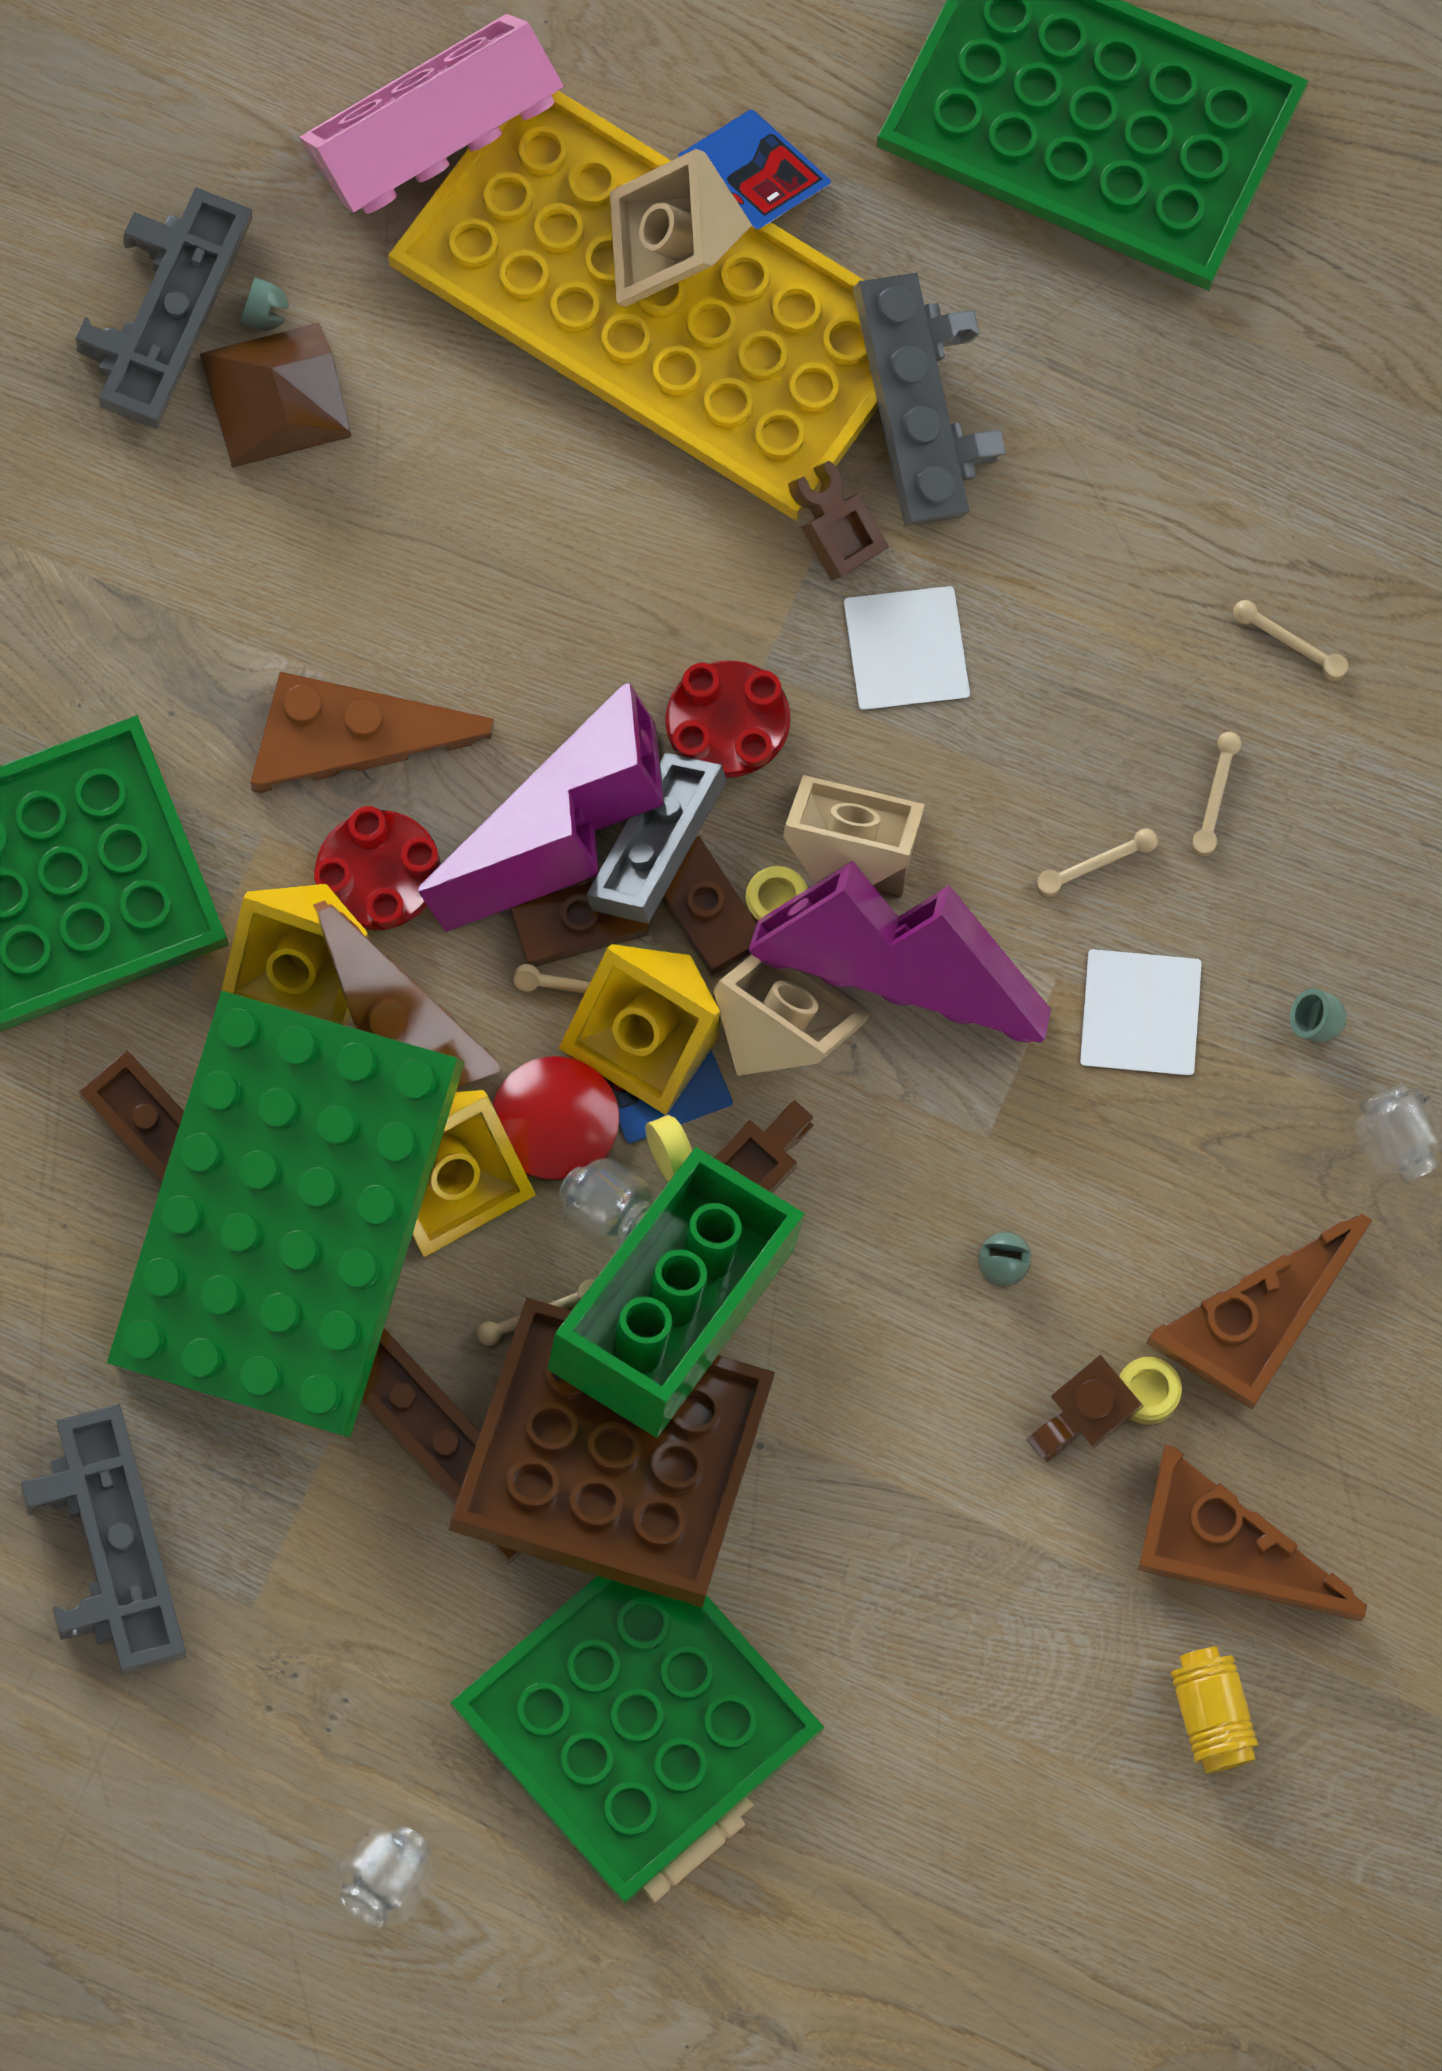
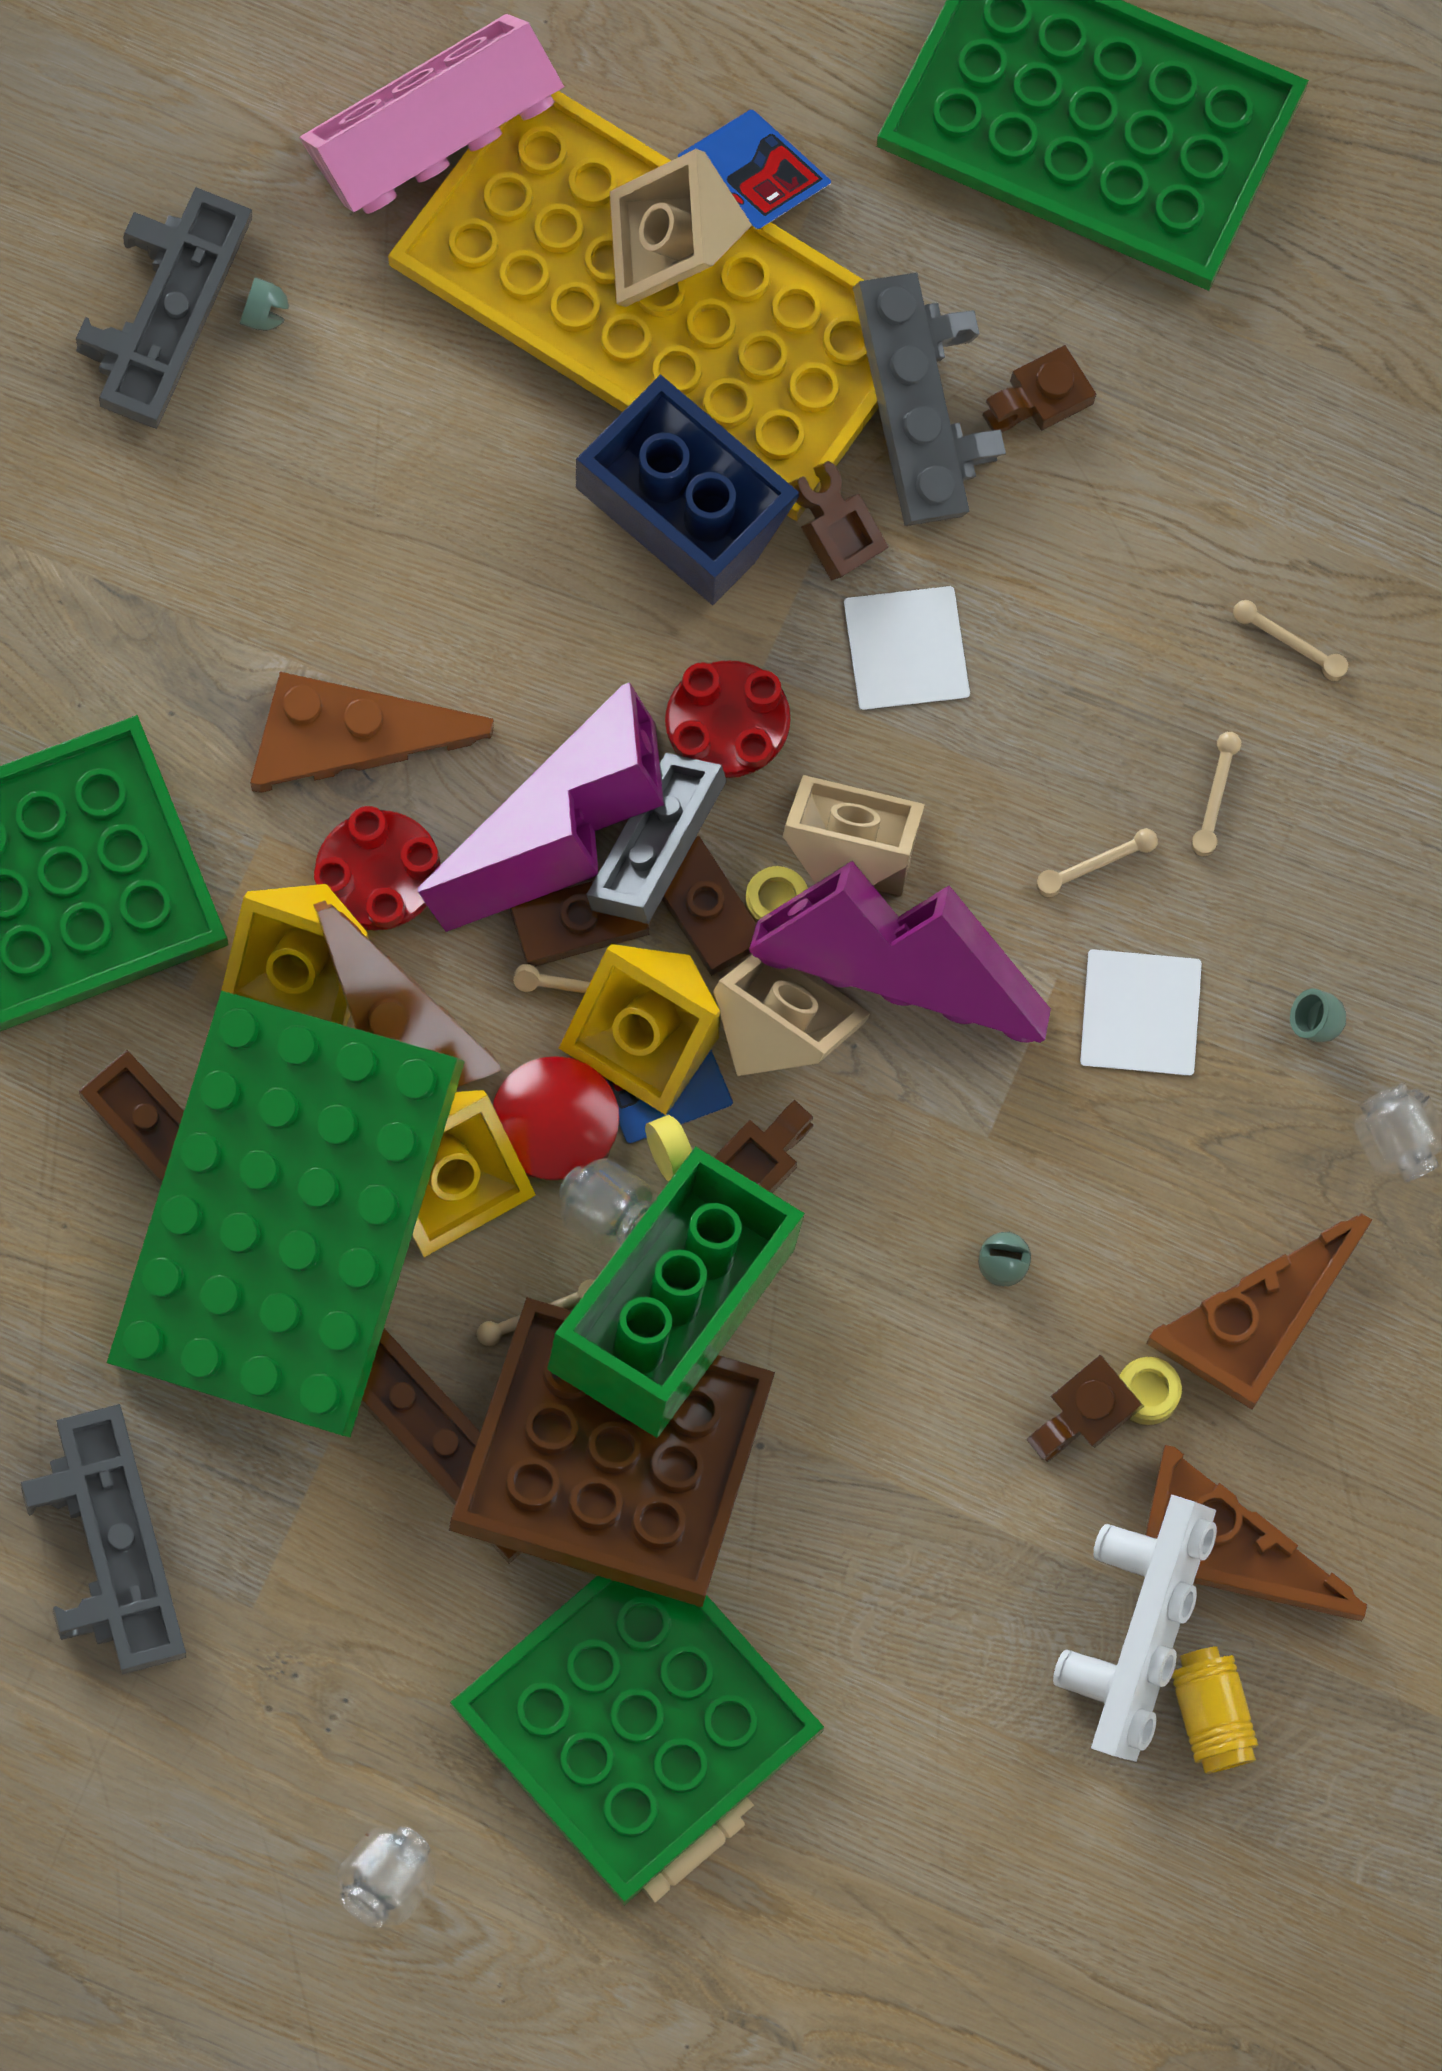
(276, 394): reddish brown slope -> none
(685, 489): none -> dark blue slope
(1044, 389): none -> reddish brown plate
(1148, 1651): none -> white plate

